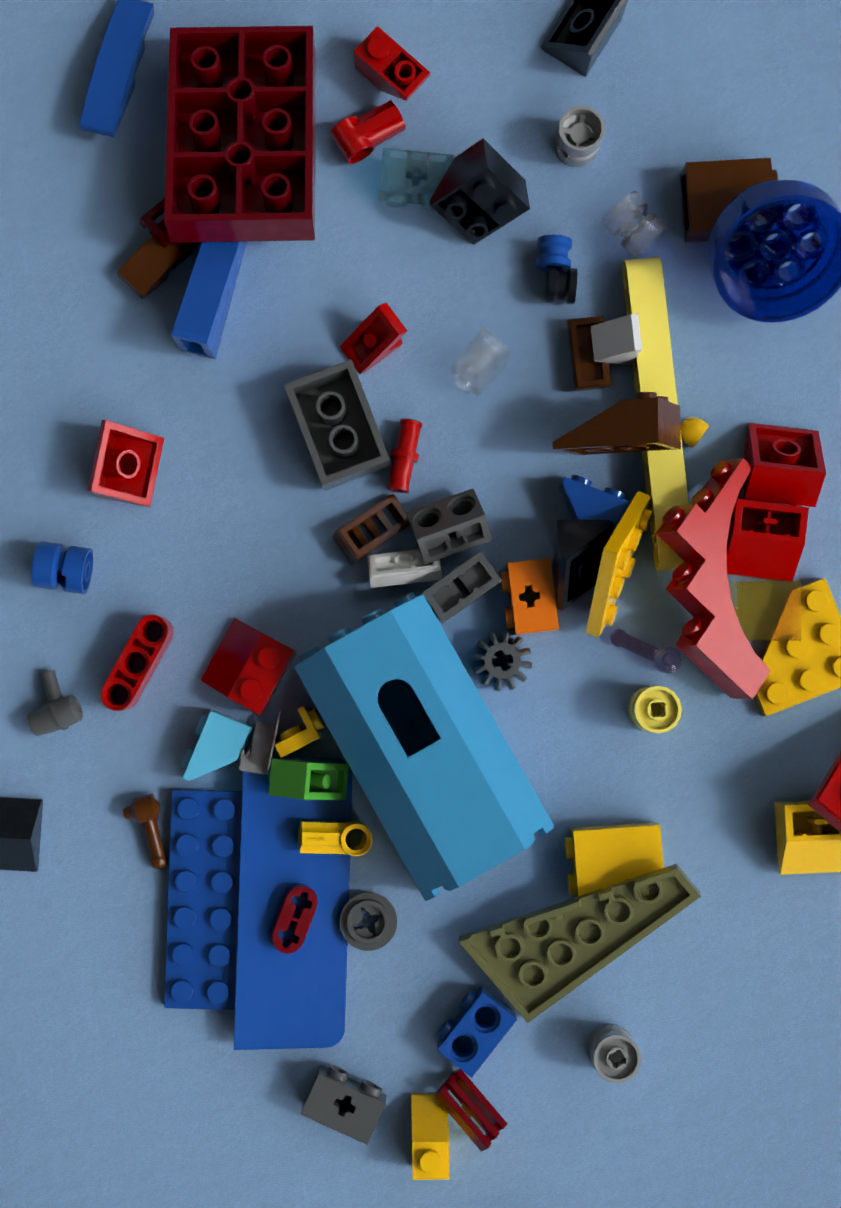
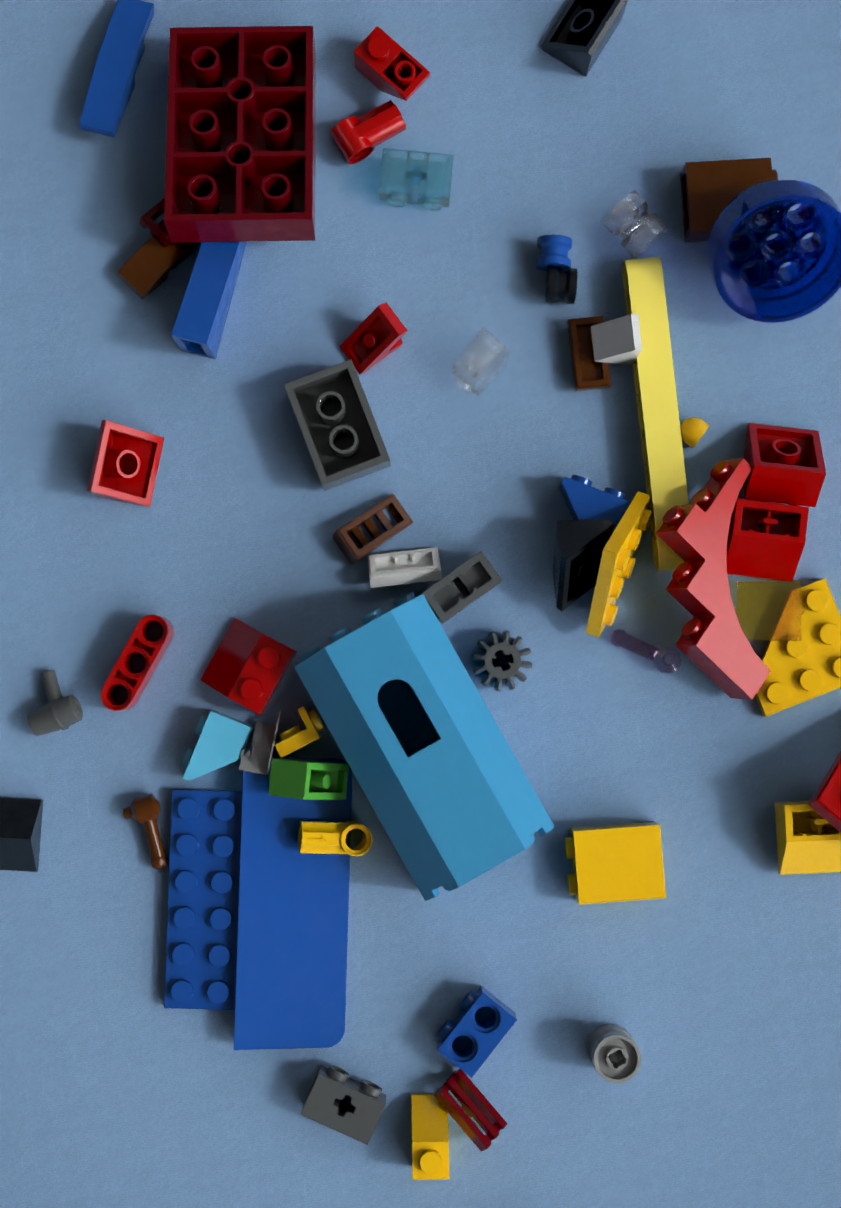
(62, 567): blue wheel -> none
(301, 921): dark red beam -> none
(361, 936): dark grey gear -> none
(404, 455): red pin -> none
(449, 526): dark grey brick -> none
(480, 192): black slope -> none
(539, 579): orange brick -> none
(563, 945): olive wing -> none
(582, 128): light grey wheel -> none
(628, 426): reddish brown slope -> none
(654, 709): light yellow wheel -> none

